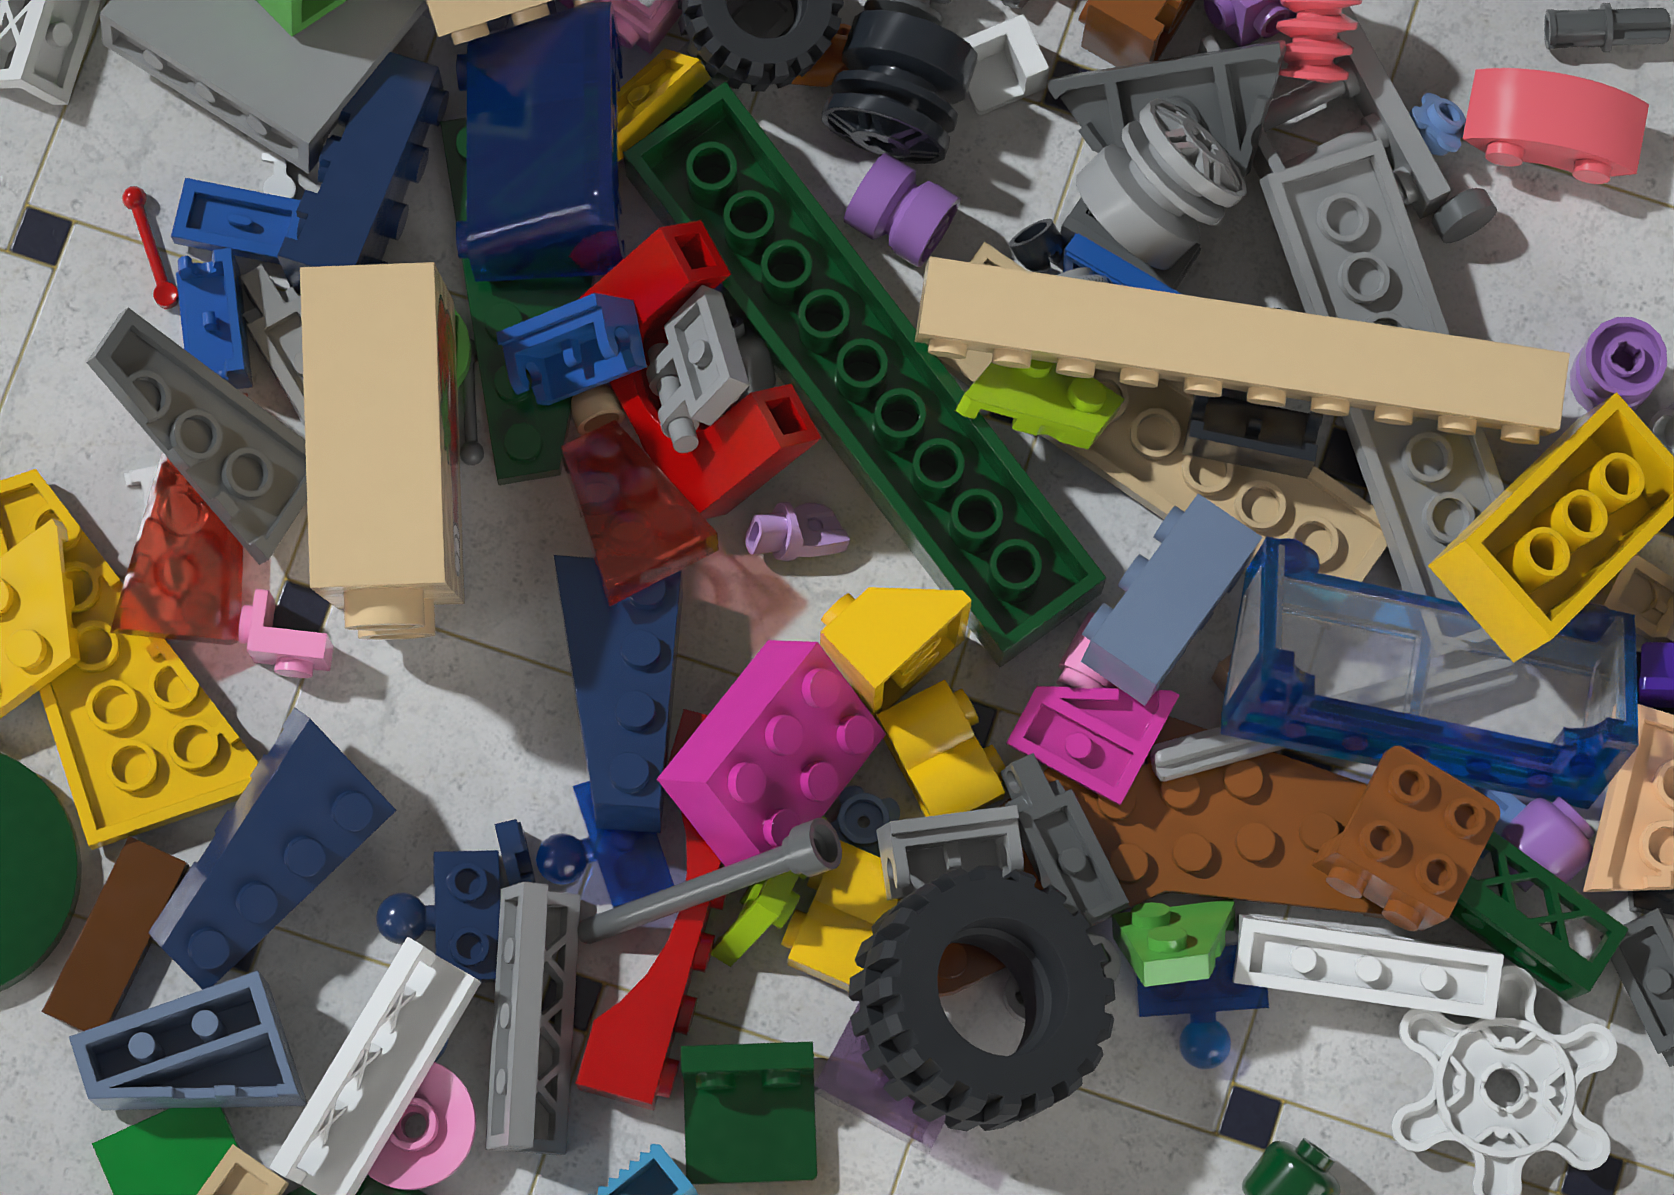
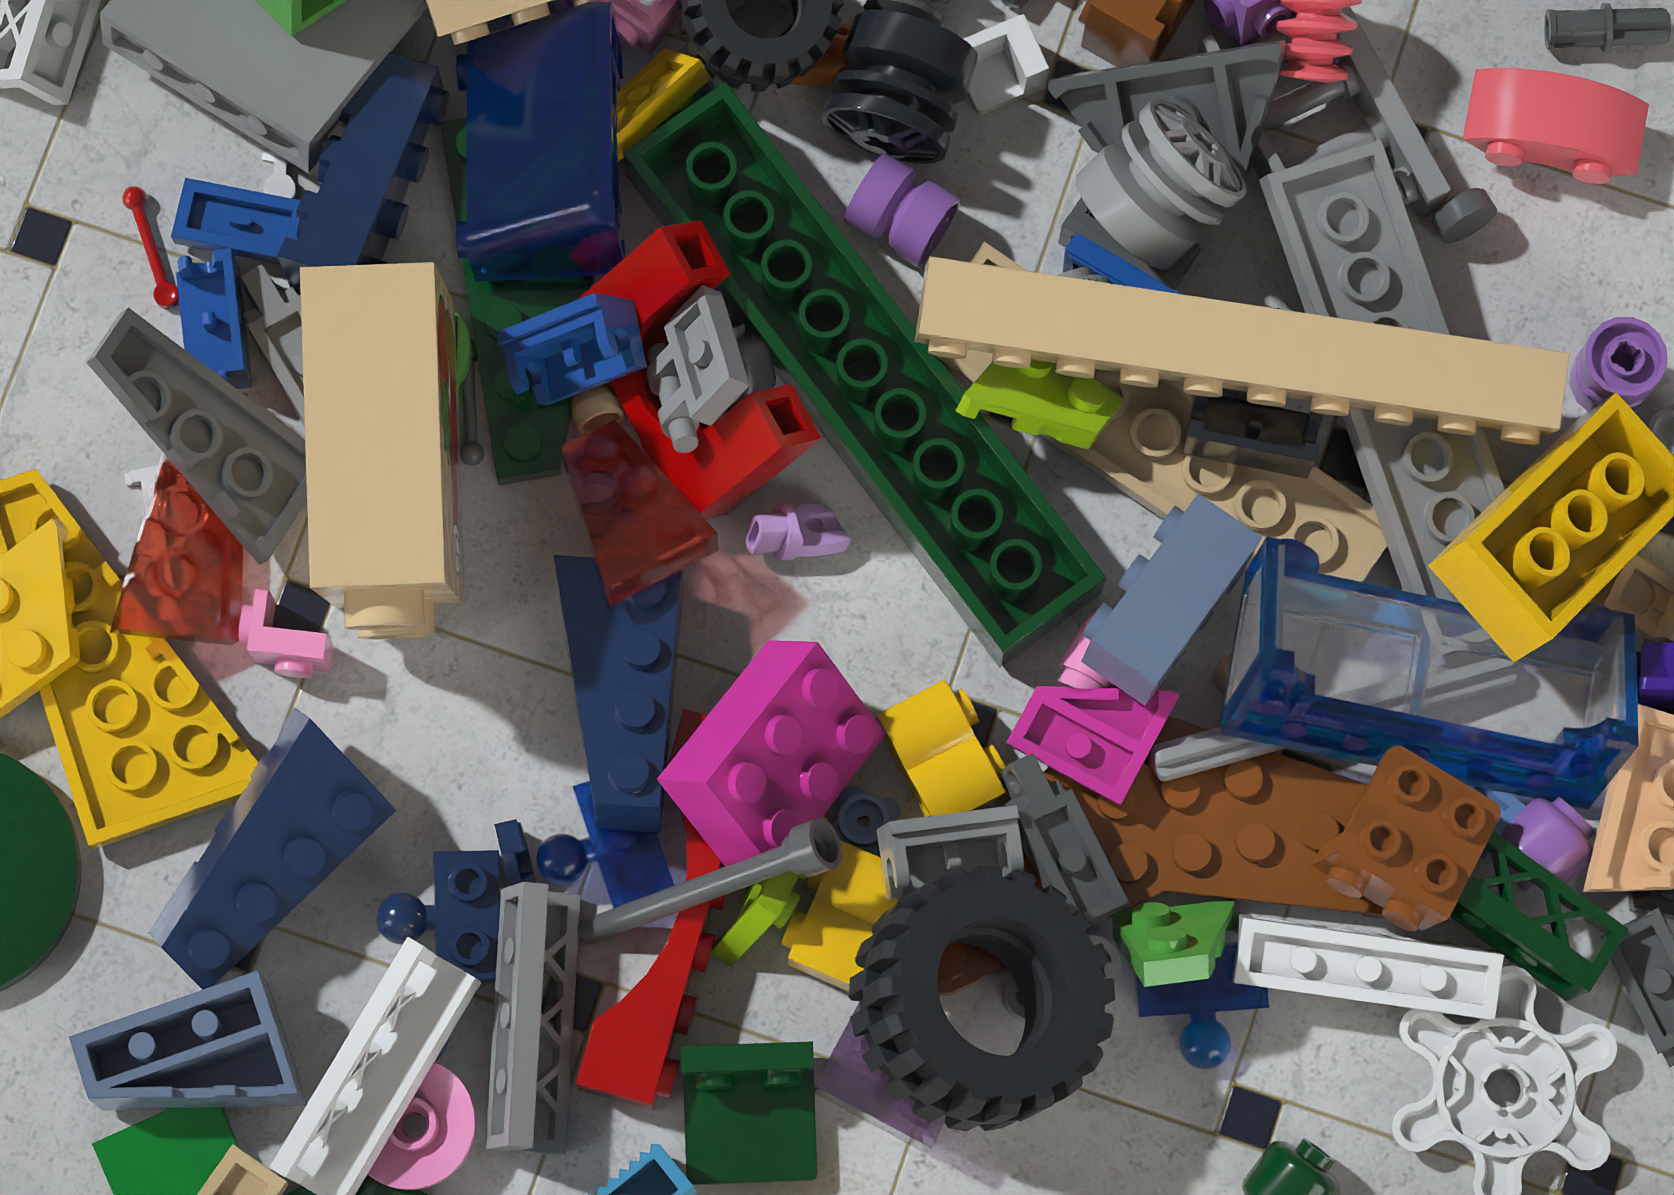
(115, 937): reddish brown tile -> none
(892, 638): yellow slope -> none
(1038, 246): black hinge -> none
(1439, 124): medium blue plate -> none

